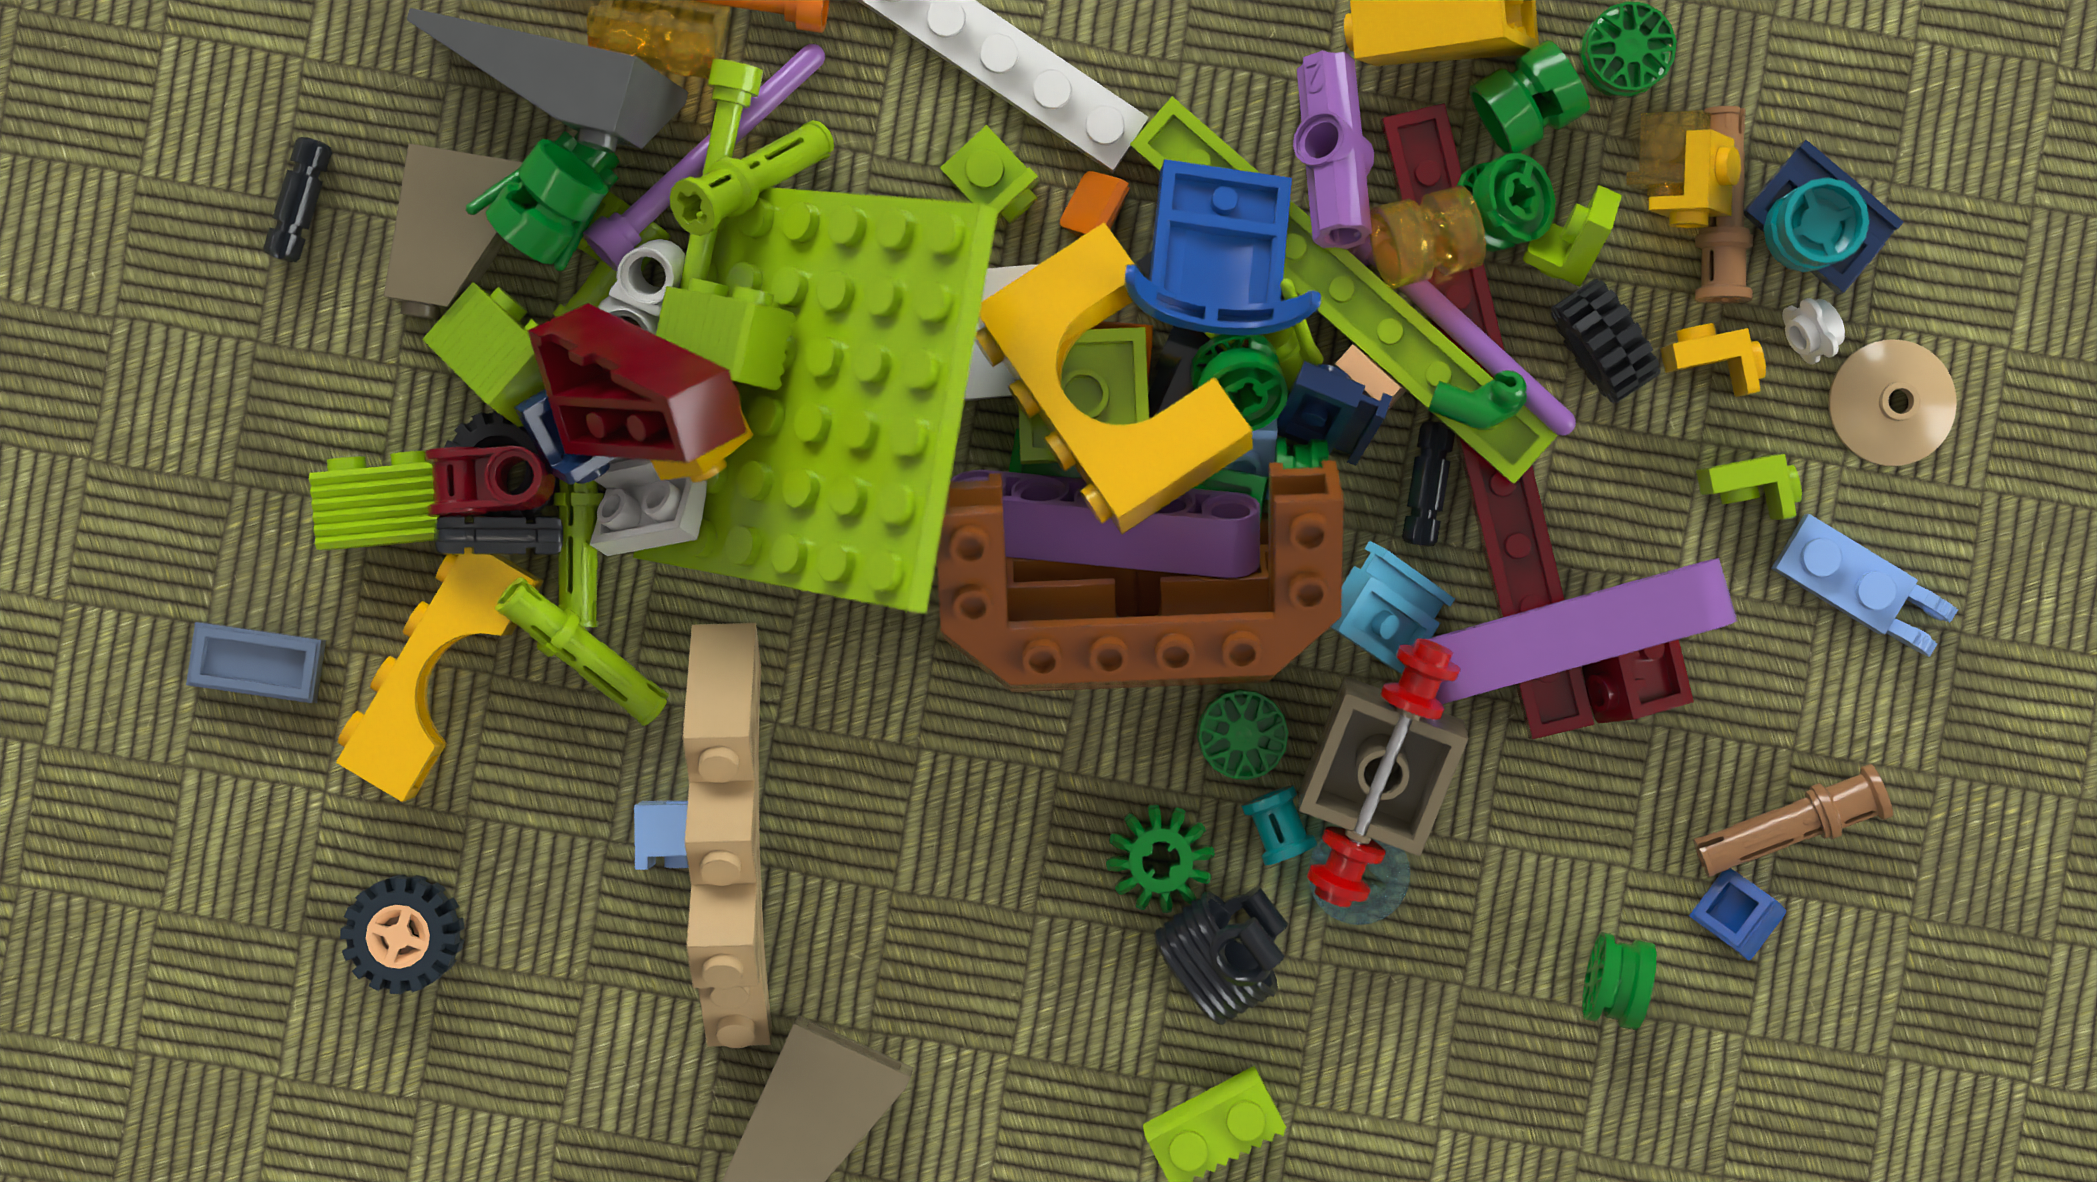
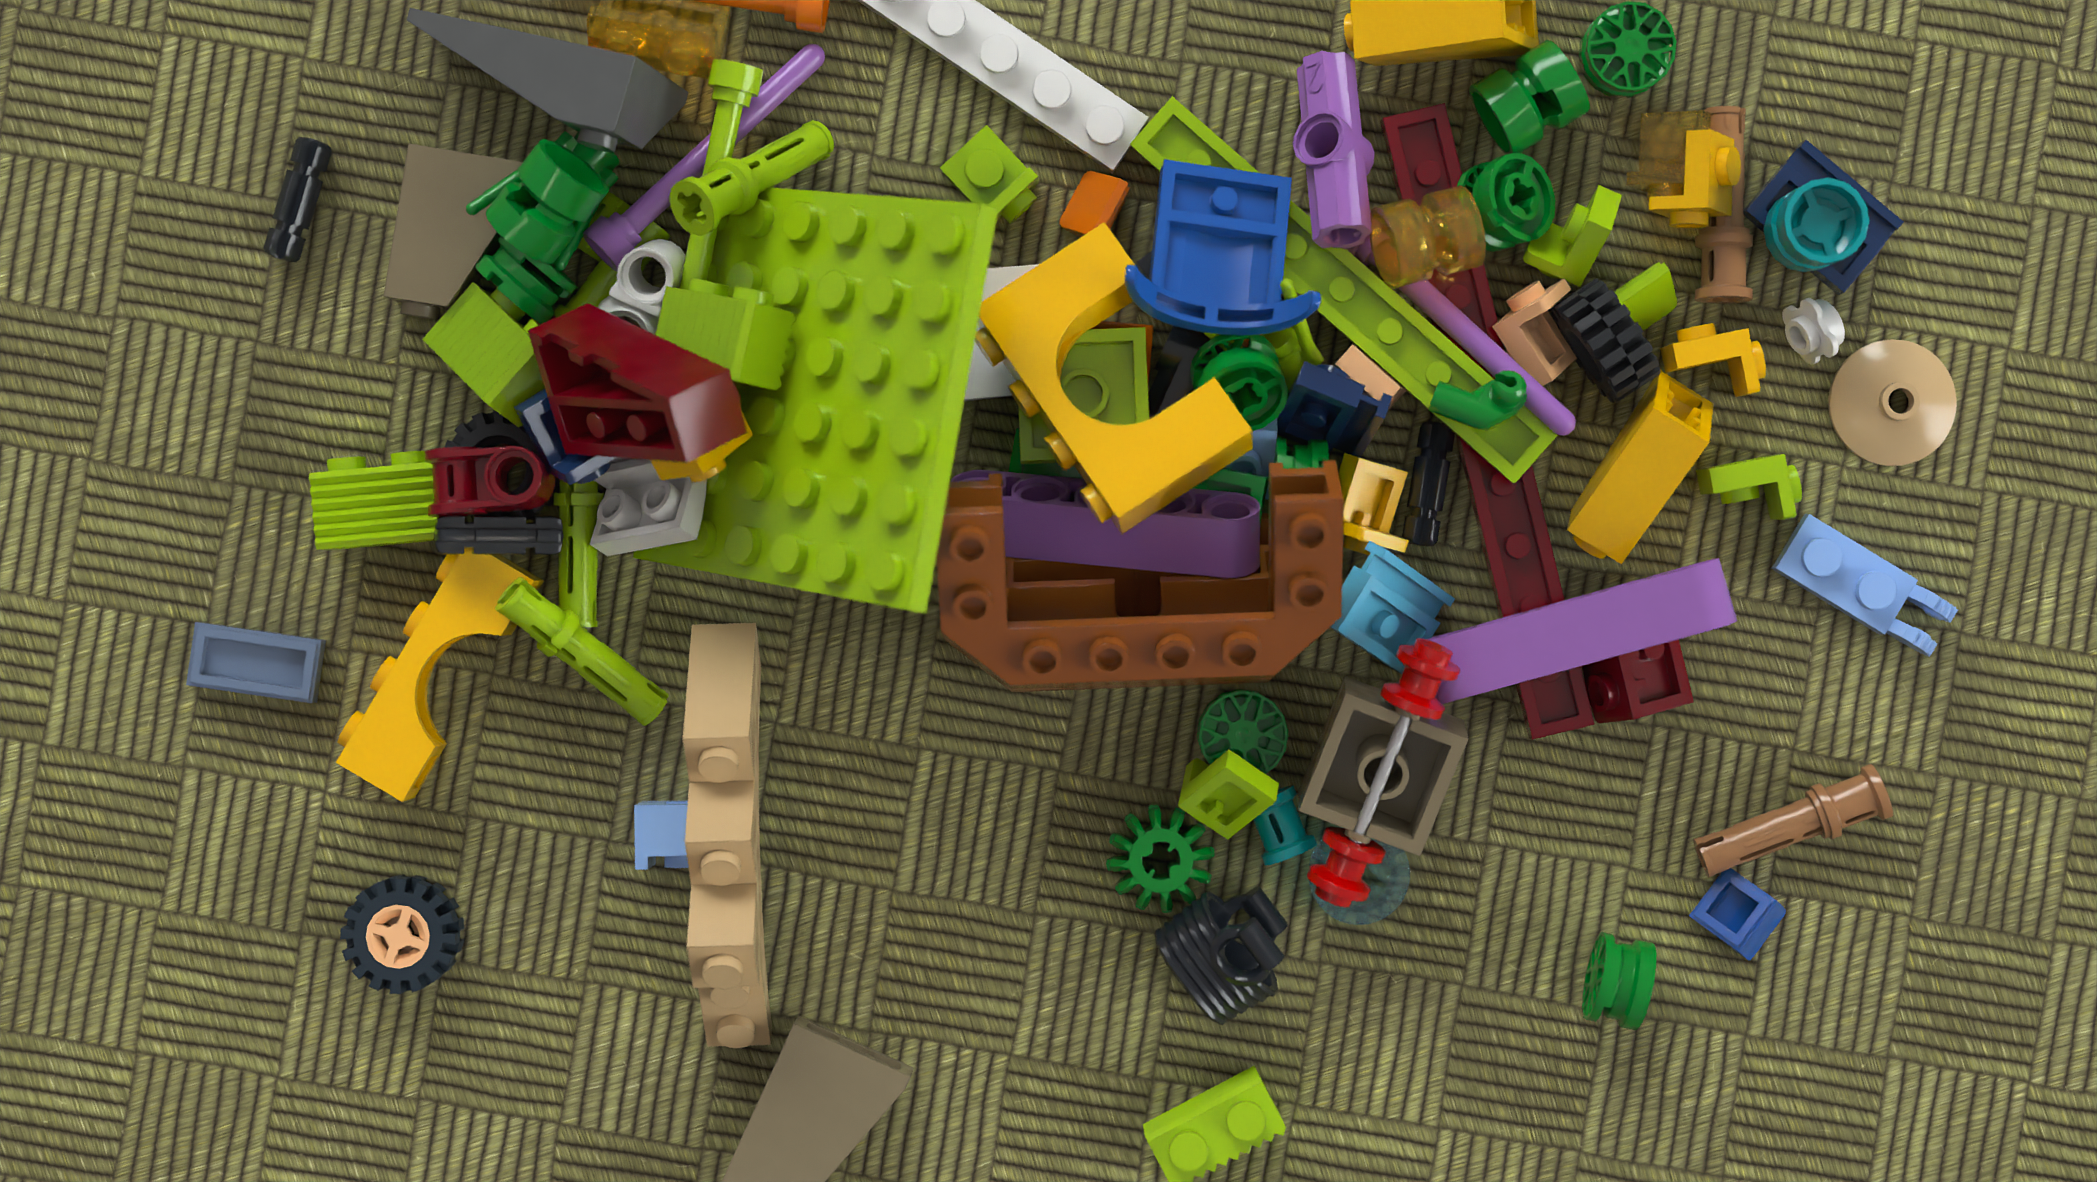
(523, 284): none -> green wheel
(1226, 793): none -> lime bracket
(1370, 502): none -> yellow bracket
(1533, 335): none -> light nougat bracket
(1641, 469): none -> yellow slope
(1649, 295): none -> lime slope

